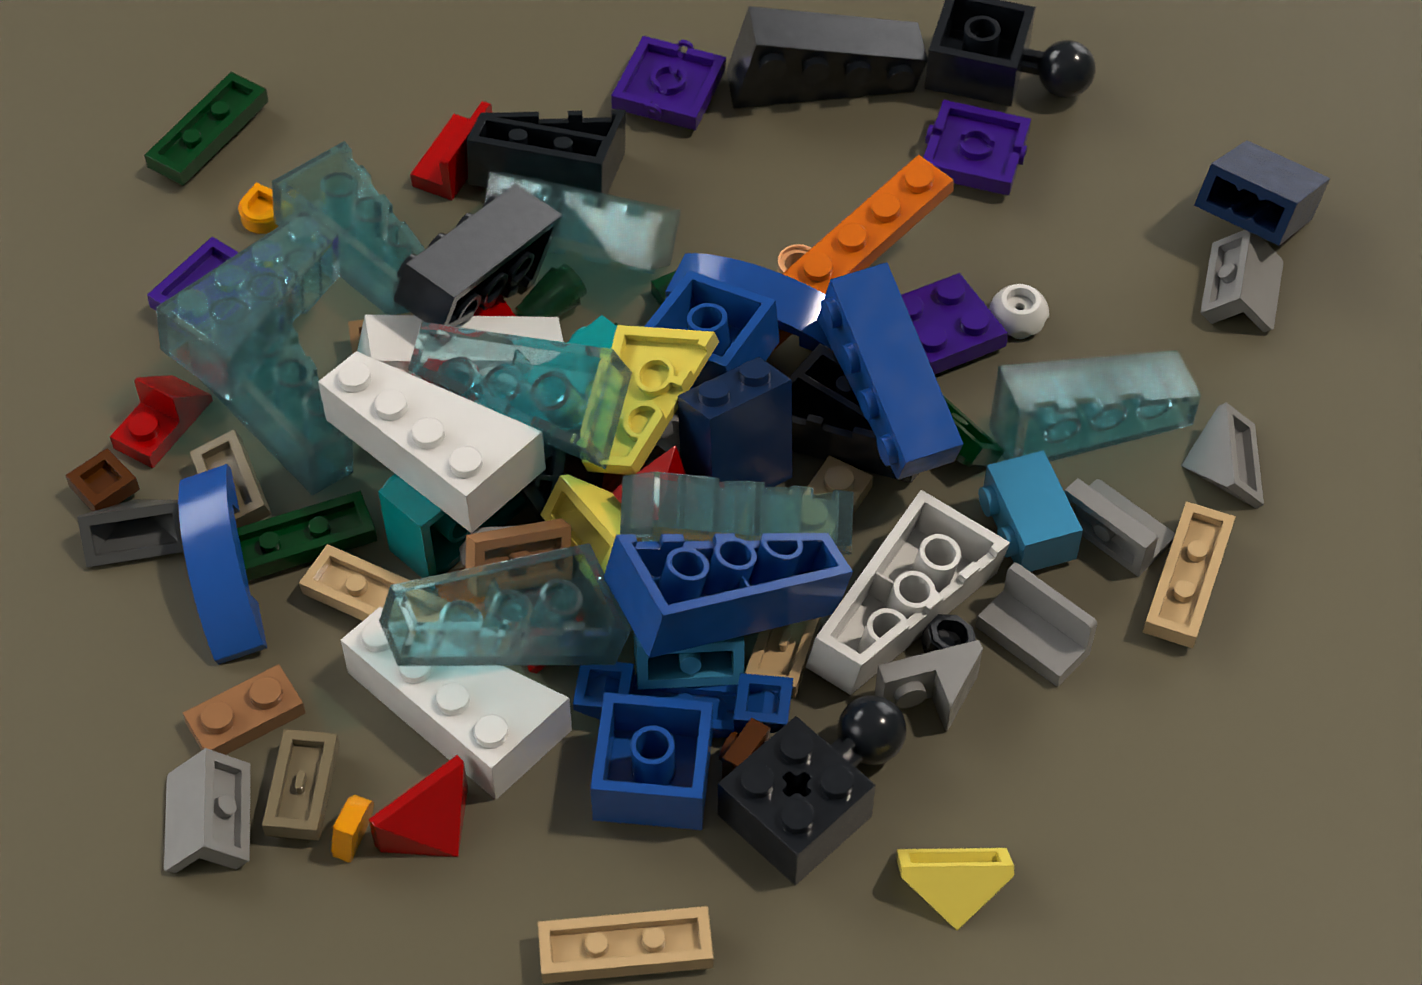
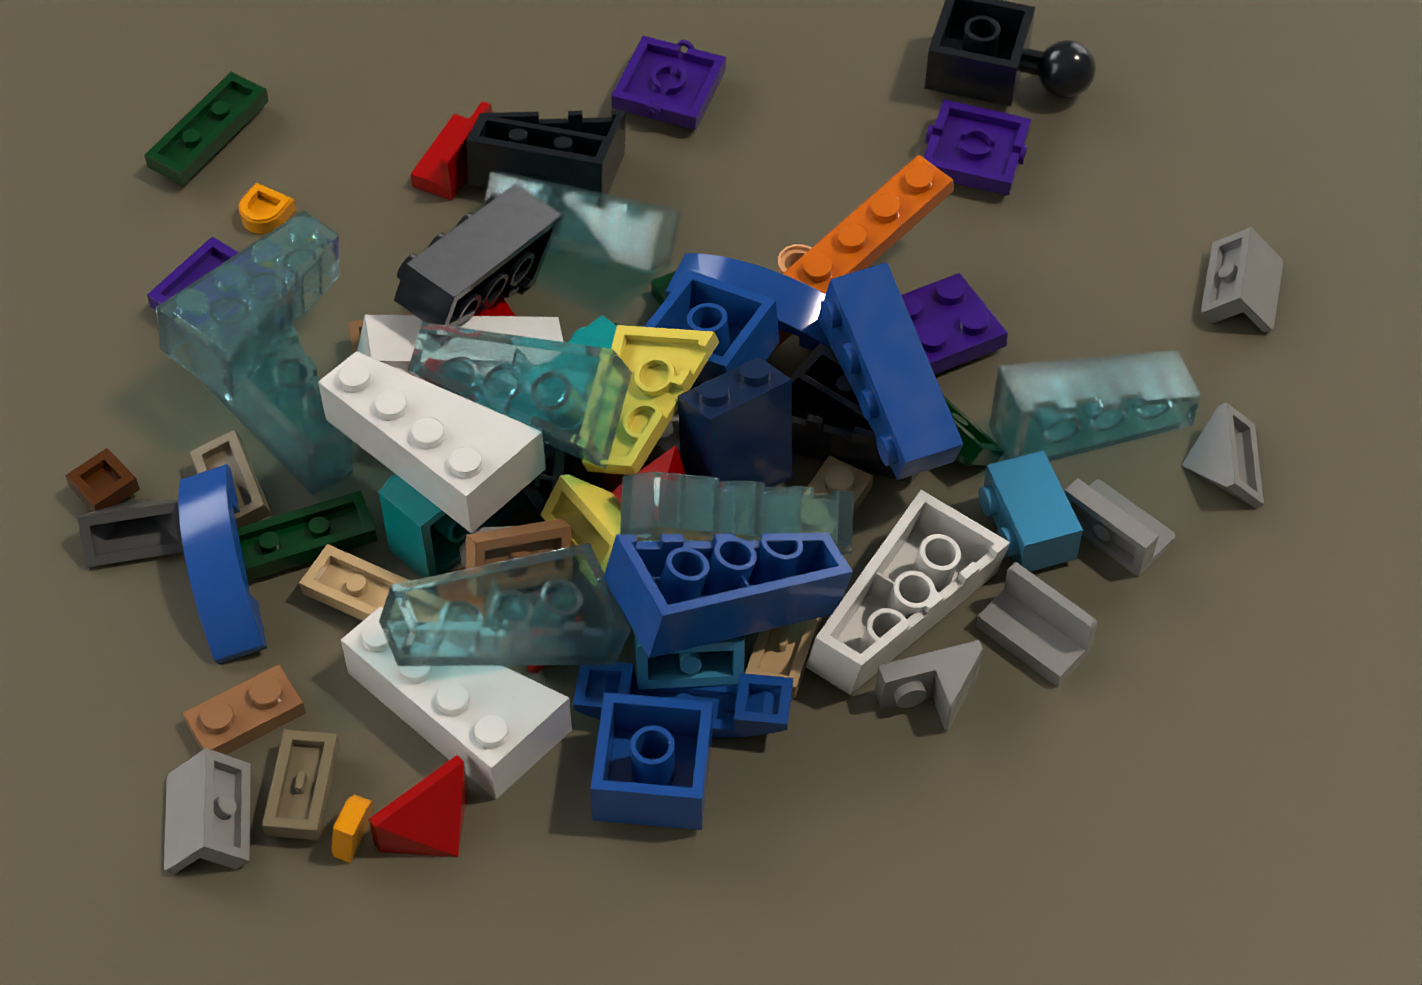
(160, 419): red slope -> none
(369, 232): clear light blue wedge -> none
(553, 294): clear green cone -> none
(625, 944): tan plate -> none
(742, 745): reddish brown plate -> none
(805, 796): black brick -> none
(821, 57): black wedge -> none
(946, 632): black tile -> none
(956, 879): light yellow slope -> none
(1020, 310): white plate -> none
(1189, 575): tan plate -> none
(1261, 192): dark blue brick -> none

